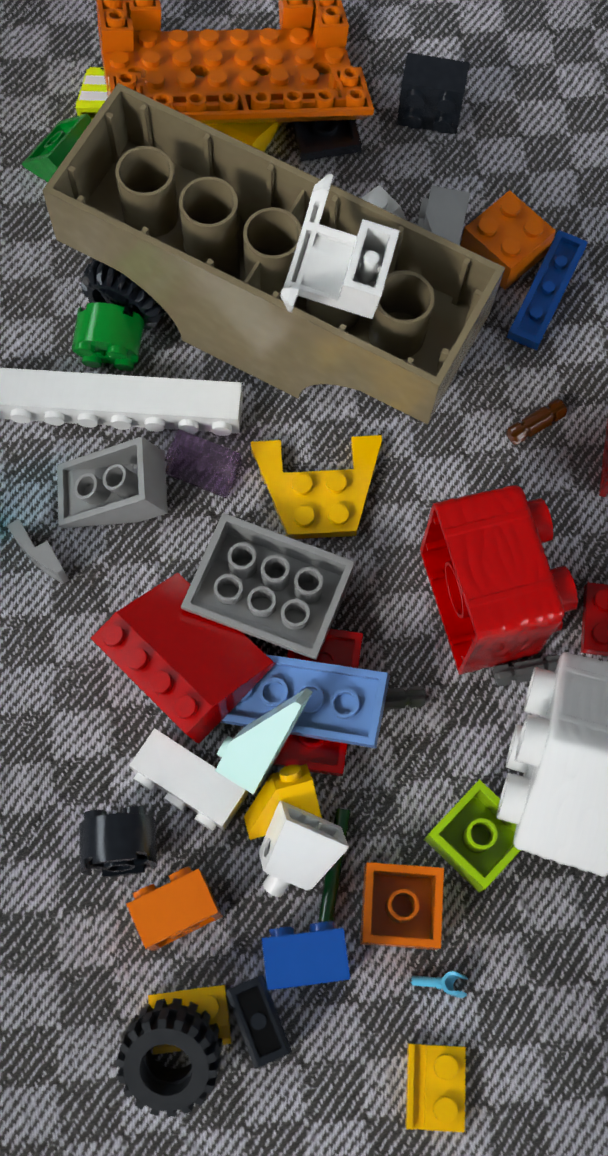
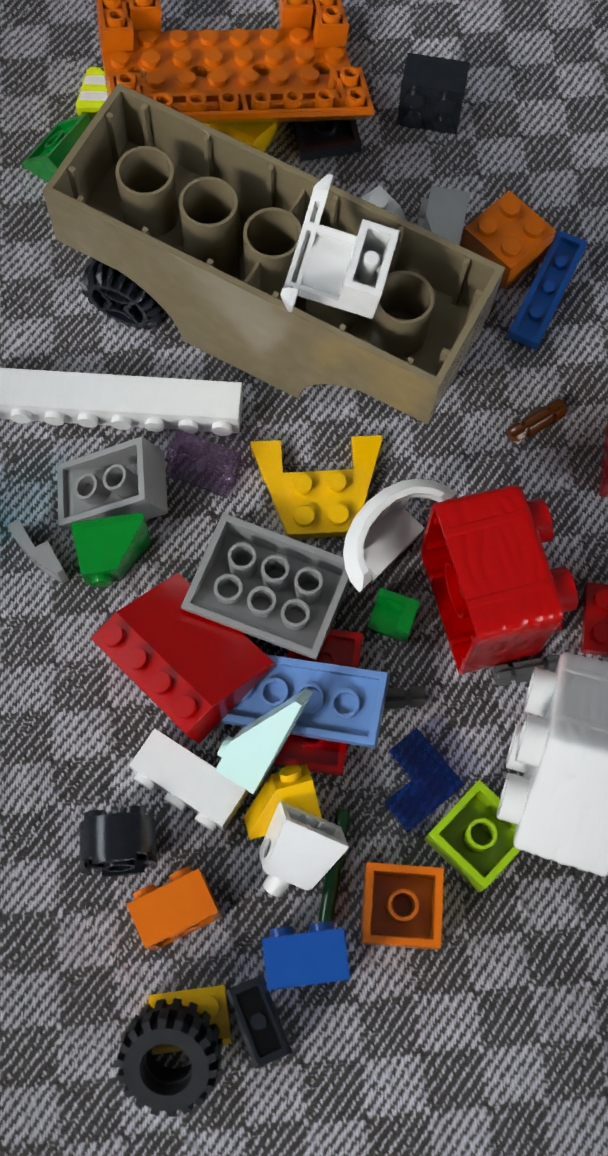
(107, 336): green brick -> none
(109, 547): none -> green slope
(386, 529): none -> white piece
(393, 615): none -> green panel
(430, 781): none -> clear blue plate
(435, 1087): yellow plate -> none
(445, 983): medium azure hand -> none

